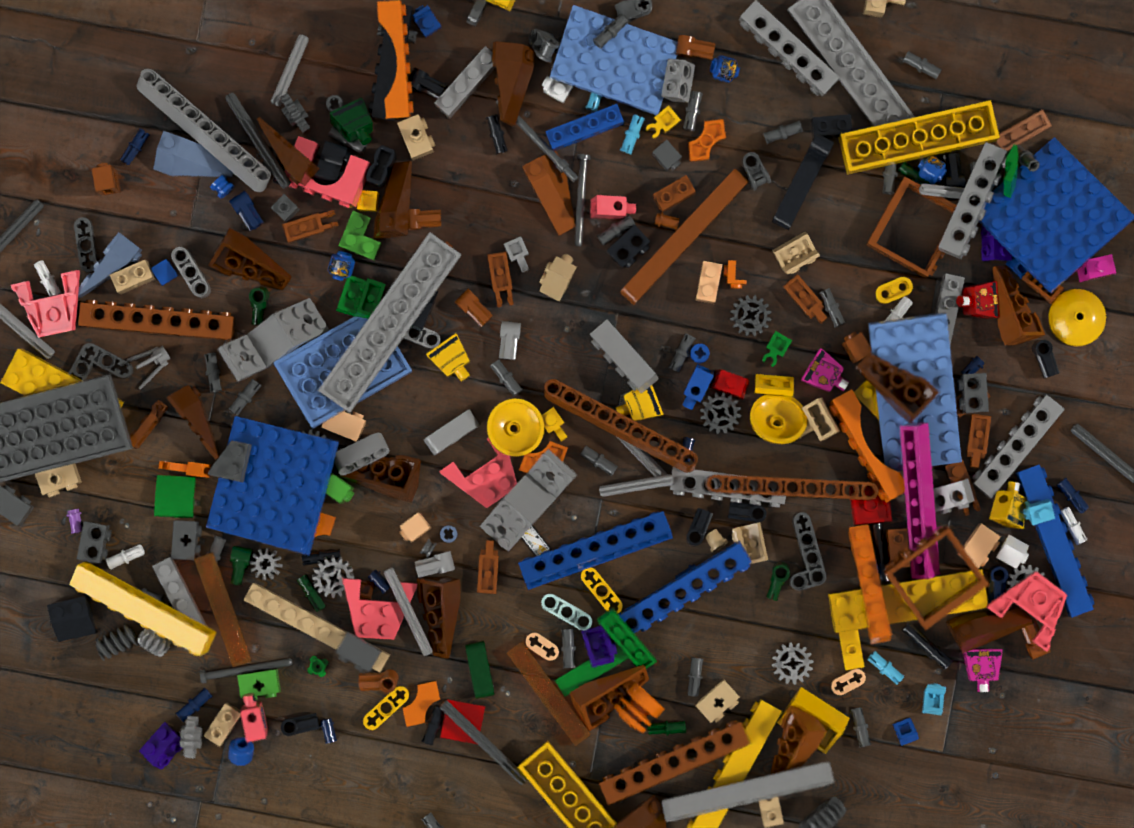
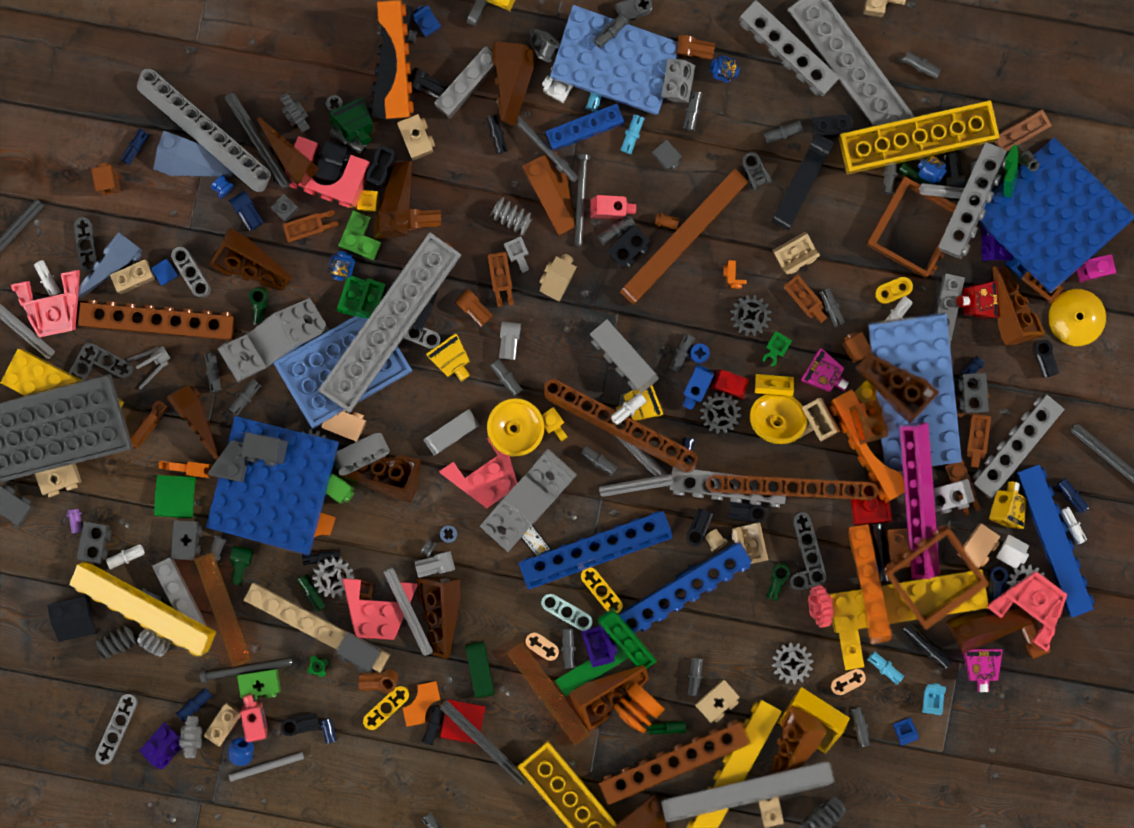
(114, 727): none -> light grey beam
(262, 558): light grey gear -> none
(264, 448): none -> dark grey brick
(266, 766): none -> light grey bar
(290, 69): light grey axle -> none
(379, 581): dark blue pin -> none
(414, 527): light nougat brick -> none
(488, 569): dark orange hinge -> none
(511, 215): none -> light grey piece
(531, 458): orange tile -> none
(628, 408): none -> white axle
(664, 120): yellow plate -> none
(674, 194): dark orange brick -> none
(700, 148): orange tile -> none
(708, 282): light nougat brick -> none
(820, 606): none -> coral gear
(864, 422): none -> clear orange brick
(1038, 511): medium azure bracket -> none

